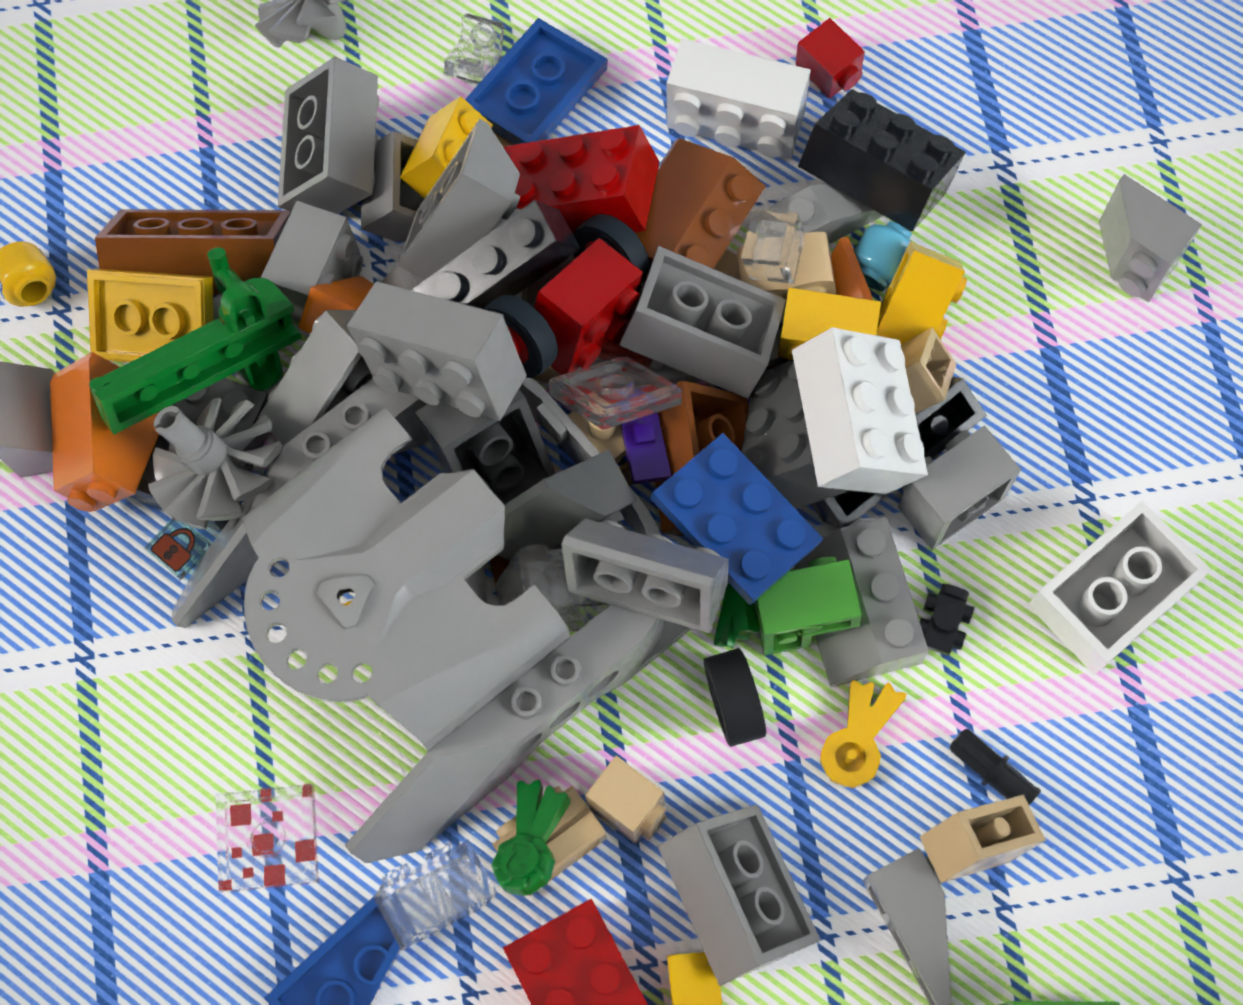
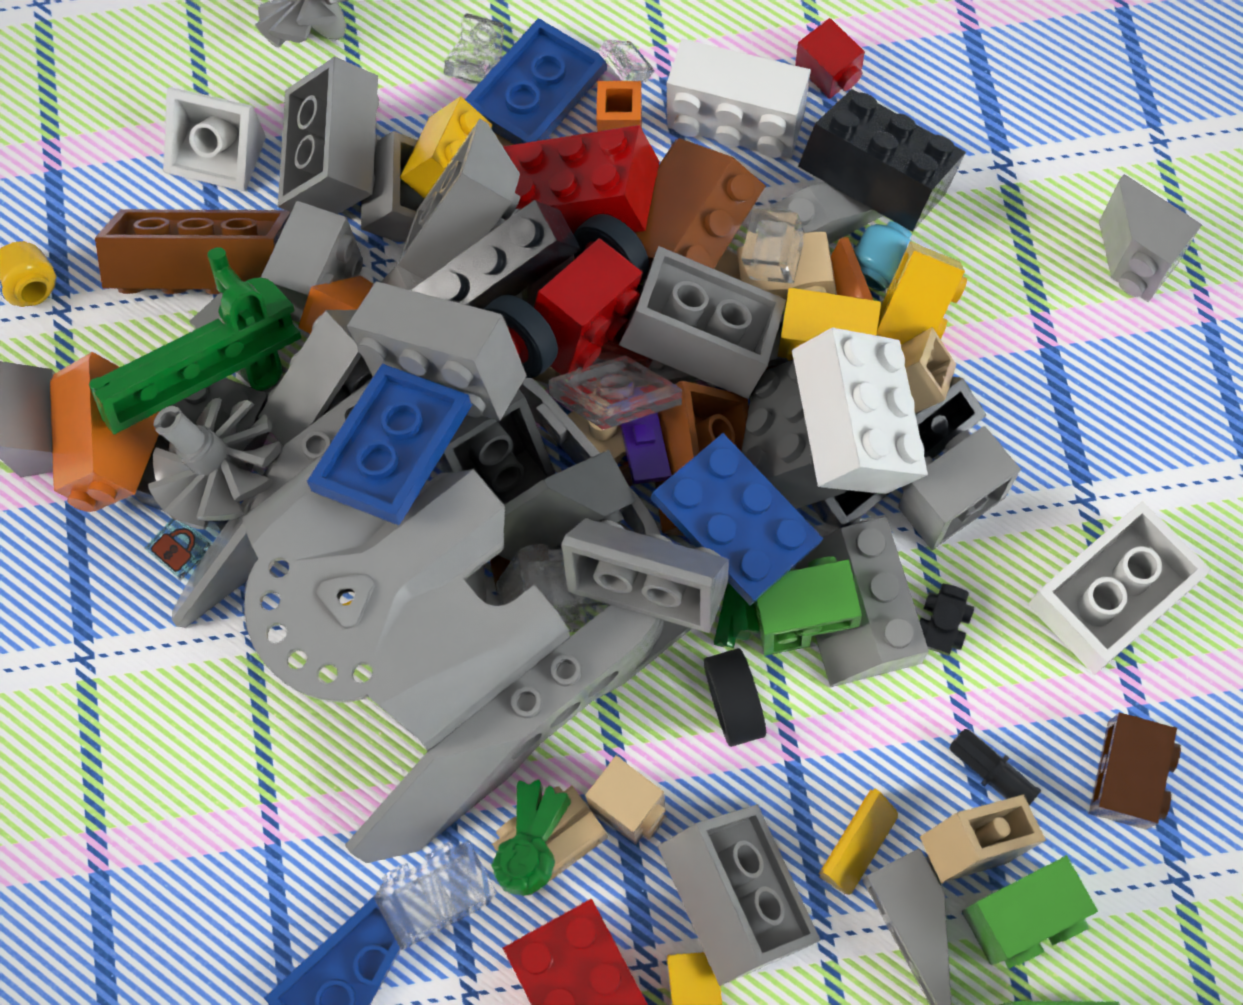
(143, 310): yellow tile -> none
(211, 139): none -> white slope
(266, 838): clear tile -> none
(390, 444): none -> blue plate
(618, 104): none -> orange brick
(626, 60): none -> clear tile
(851, 753): yellow piece -> none
(859, 842): none -> yellow slope
(1033, 909): none -> bright green brick
(1135, 771): none -> reddish brown brick

